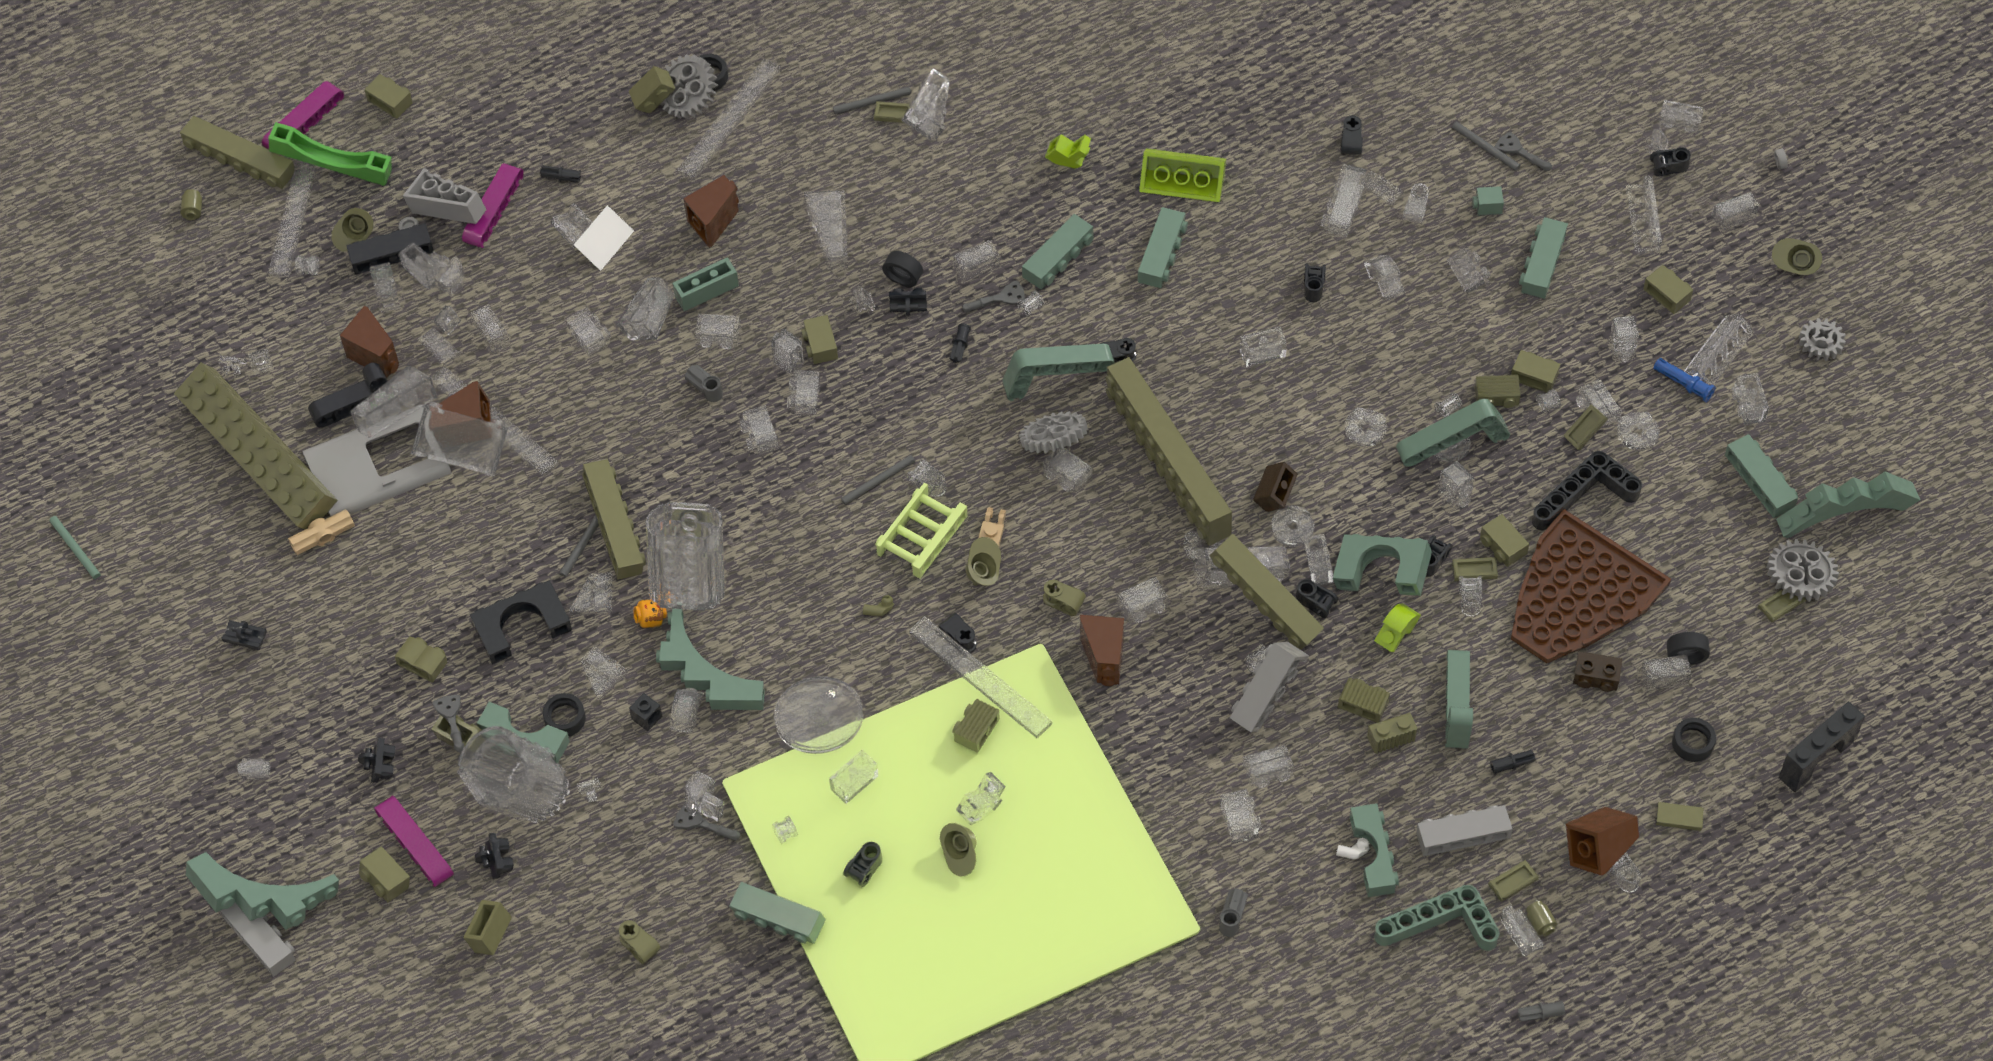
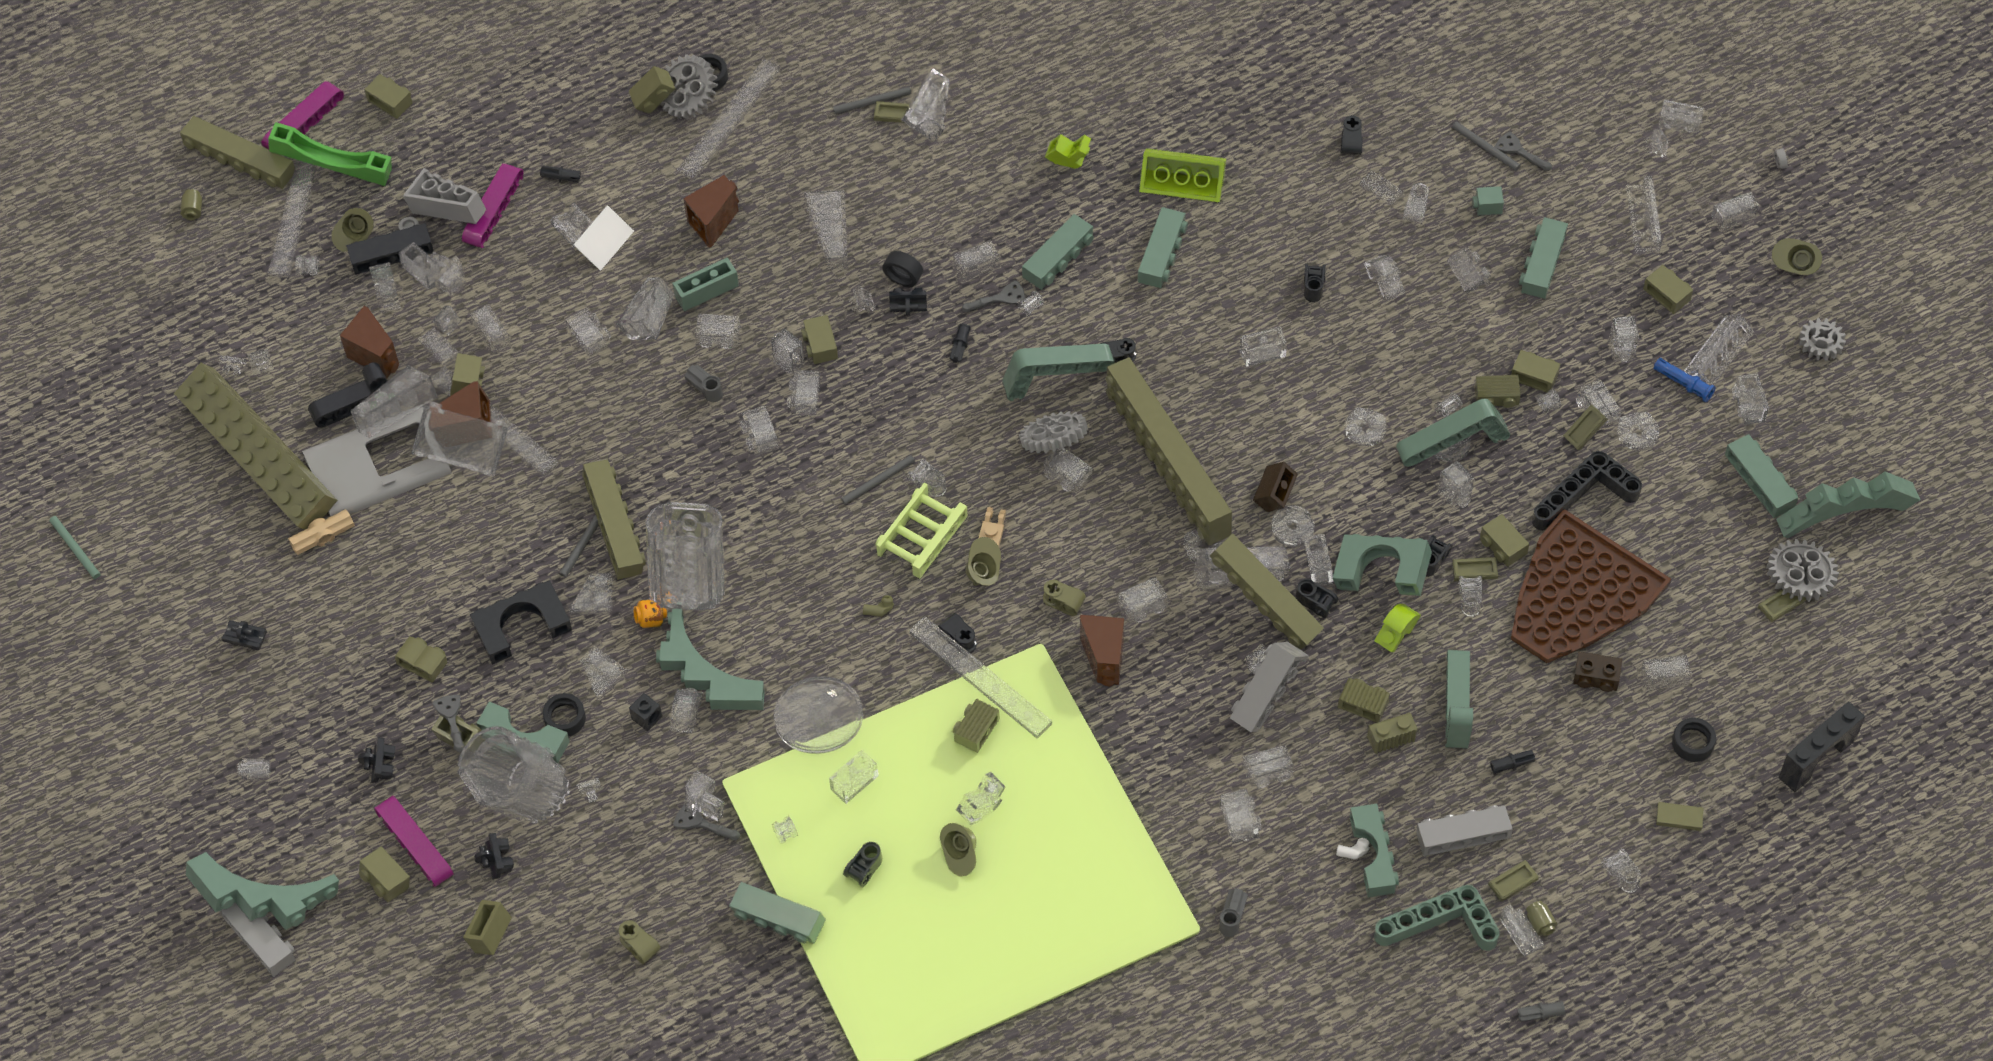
(466, 371): none -> olive piece
(1344, 202): clear wedge -> none
(1600, 839): reddish brown slope -> none
(1670, 161): black piece -> none
(1692, 644): black tyre -> none

